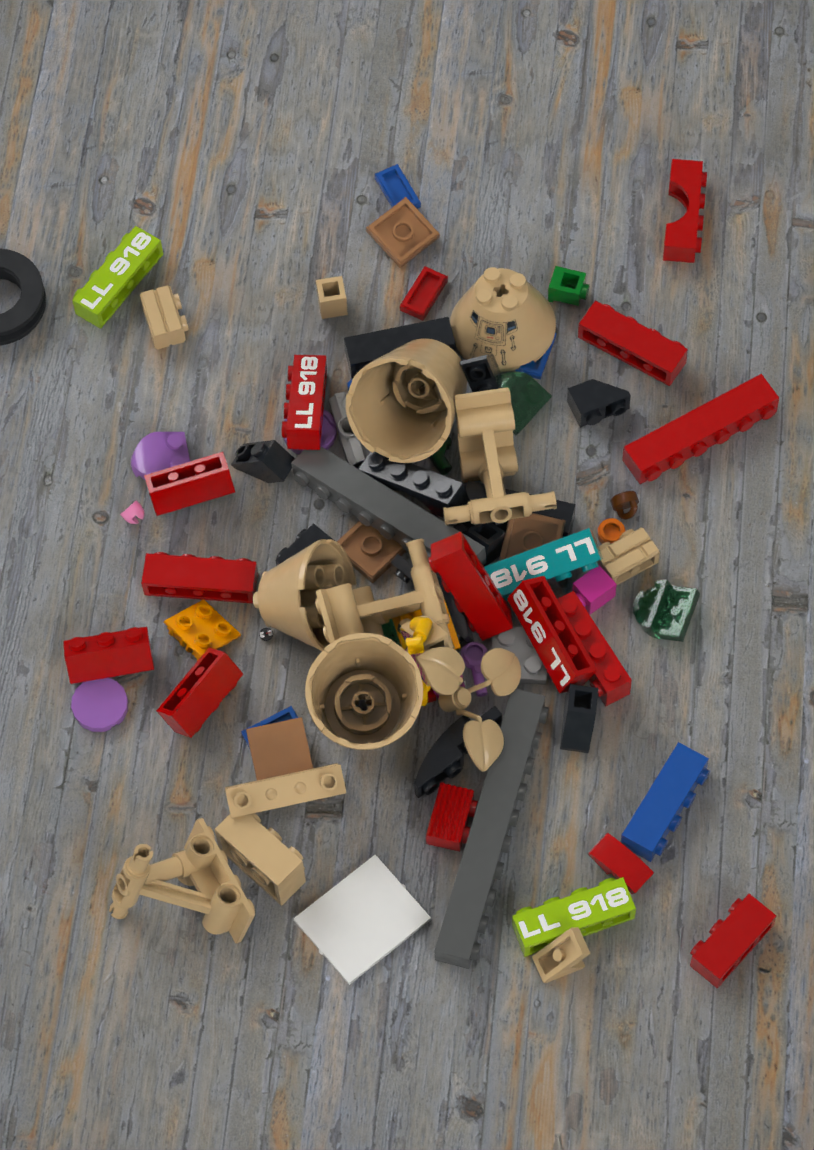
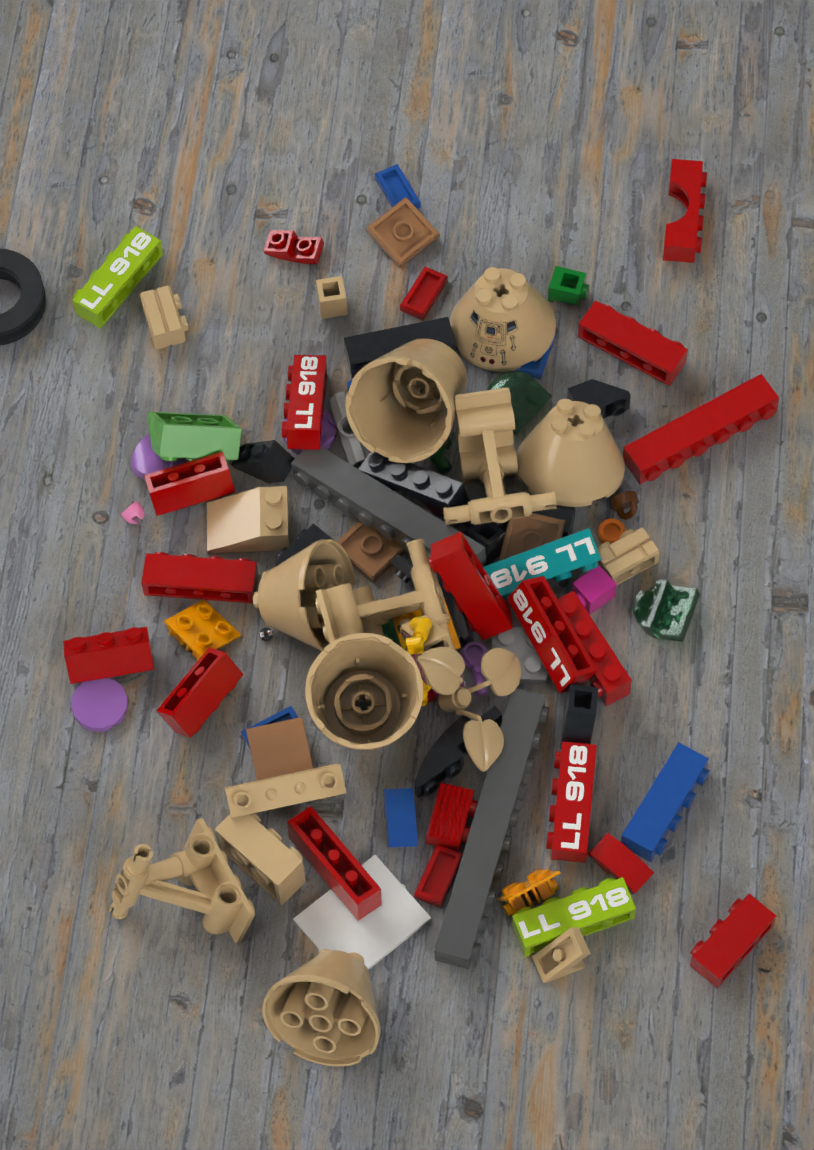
(193, 435): none -> bright green slope
(249, 521): none -> tan slope
(289, 247): none -> red slope
(325, 1010): none -> tan cone
(334, 863): none -> red brick
(400, 817): none -> blue slope
(438, 876): none -> red tile
(482, 373): black slope -> none
(538, 879): none -> light orange hinge
(571, 456): none -> tan cone
(573, 802): none -> red brick

